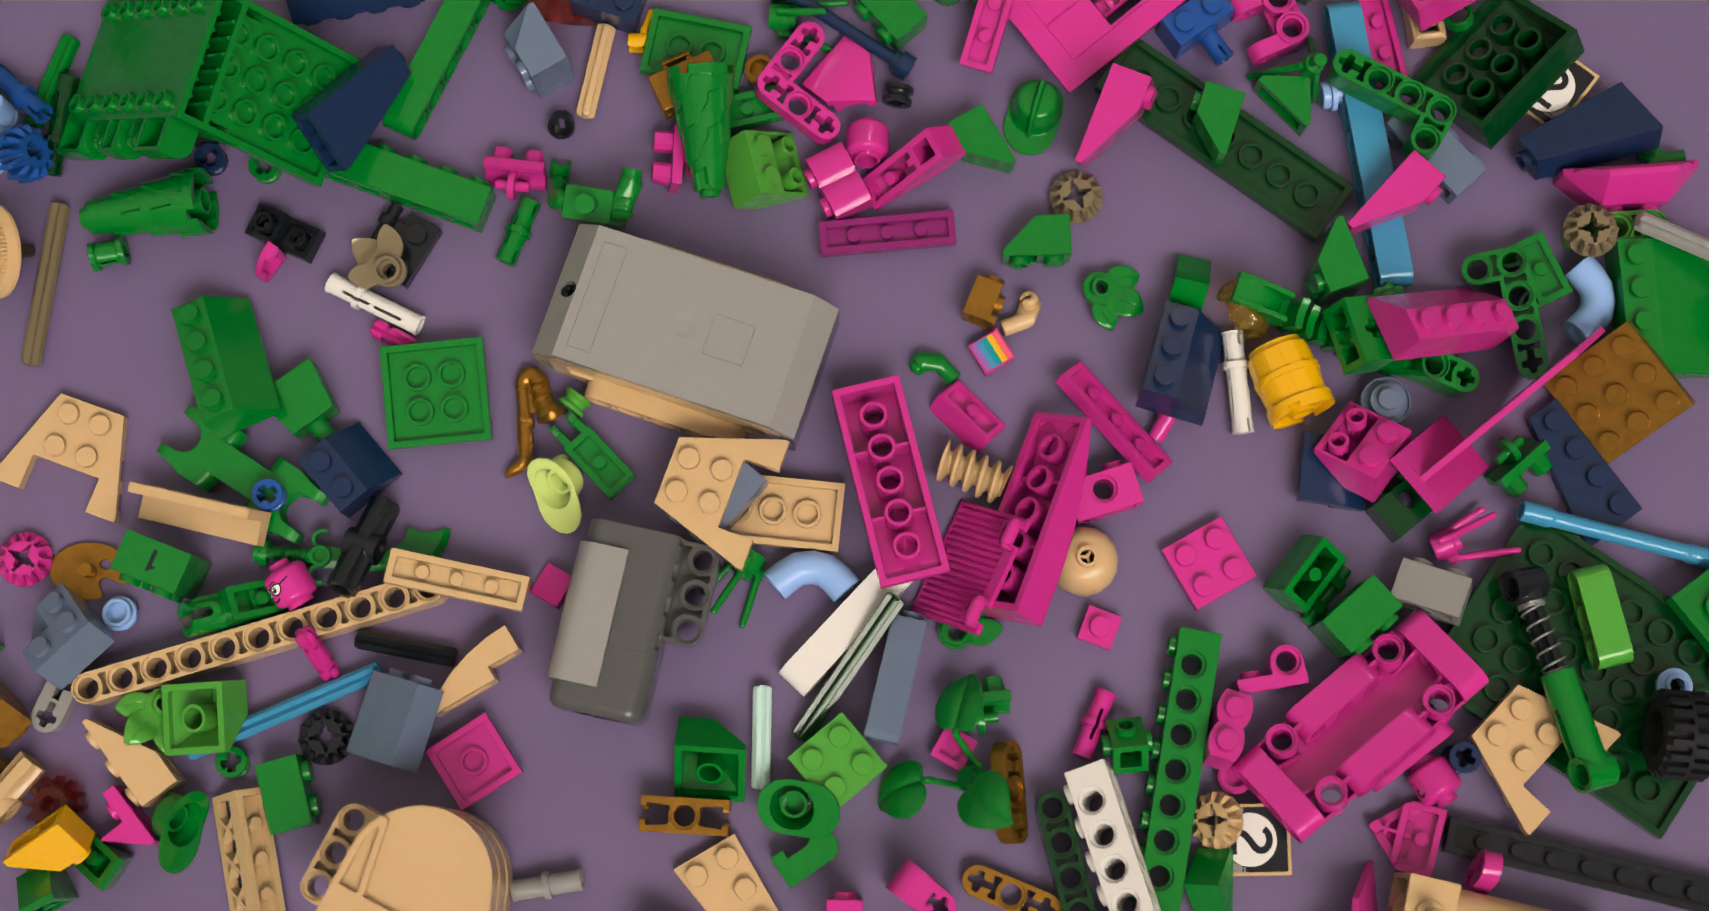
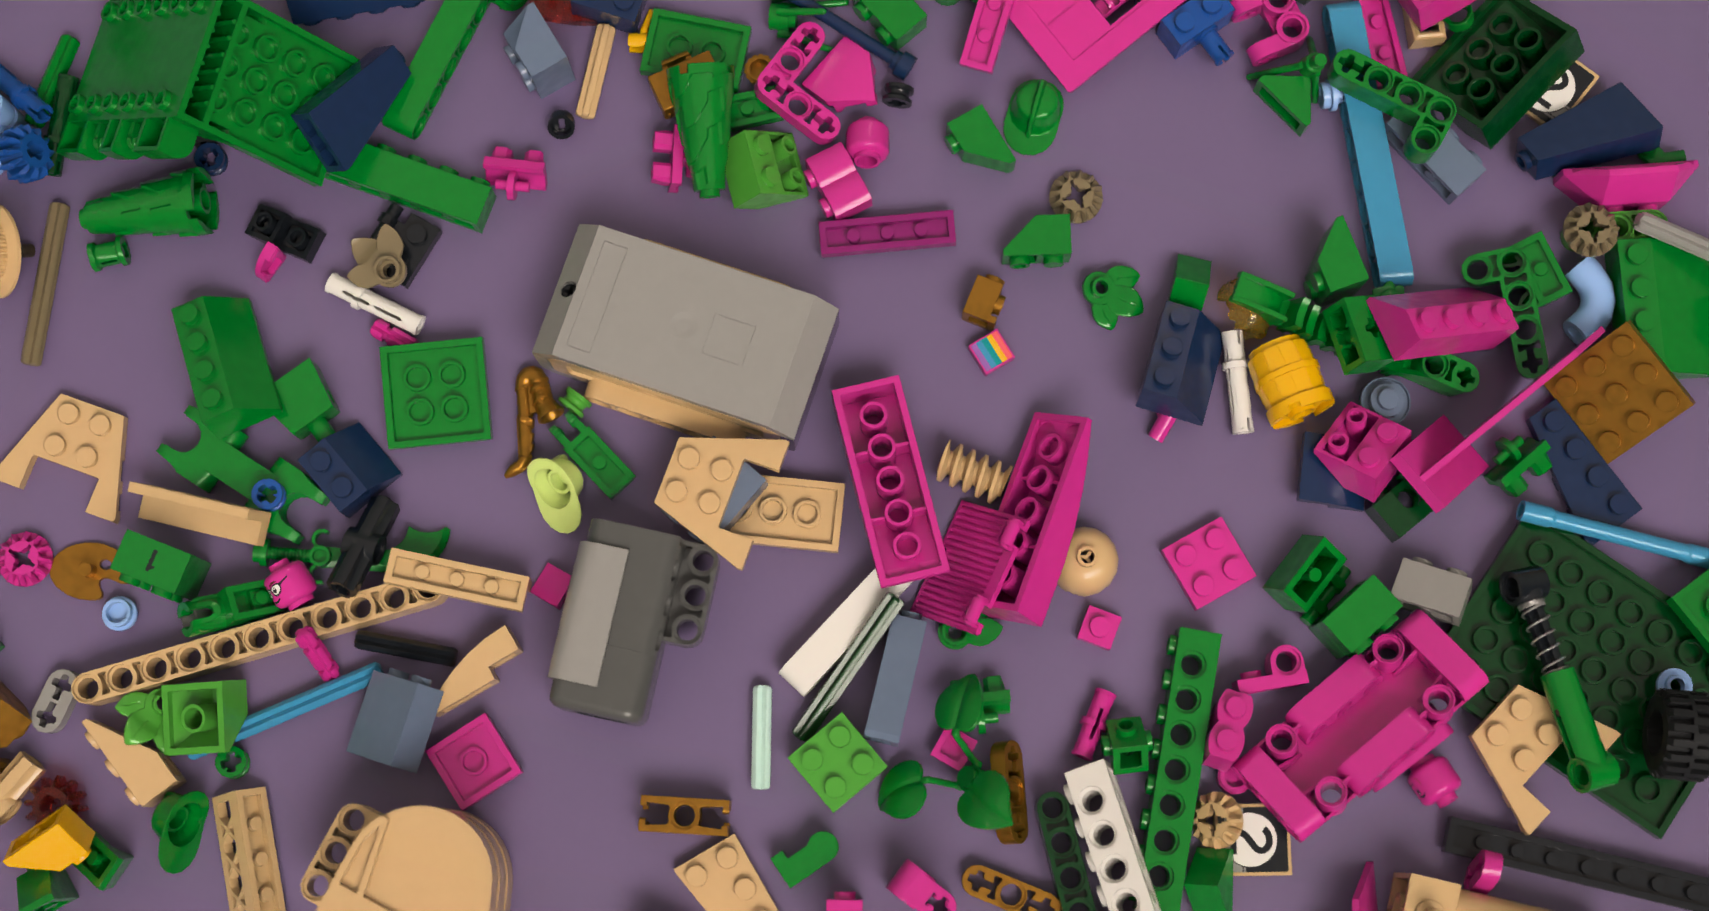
(65, 637): sand blue slope -> none
(135, 824): dark pink slope -> none
(265, 178): green bush -> none
(288, 794): green brick -> none
(313, 726): black gear -> none
(518, 231): green pin -> none
(547, 885): light grey pin -> none
(593, 203): green torso -> none
(708, 761): green slope -> none
(752, 568): green plant -> none
(798, 808): green piece -> none
(812, 568): light blue cylinder -> none
(914, 164): dark pink slope -> none
(934, 361): green arm -> none
(967, 416): dark pink slope -> none
(1025, 315): tan arm -> none
(1114, 421): dark pink plate -> none
(1118, 108): dark pink slope -> none
(1124, 492): dark pink brick -> none
(1216, 117): green slope -> none
(1257, 159): dark green plate -> none
(1401, 194): dark pink slope -> none
(1411, 836): dark pink slope -> none
(1448, 542): dark pink plant -> none
(1470, 753): dark blue bush -> none
(1600, 616): bright green beam -> none

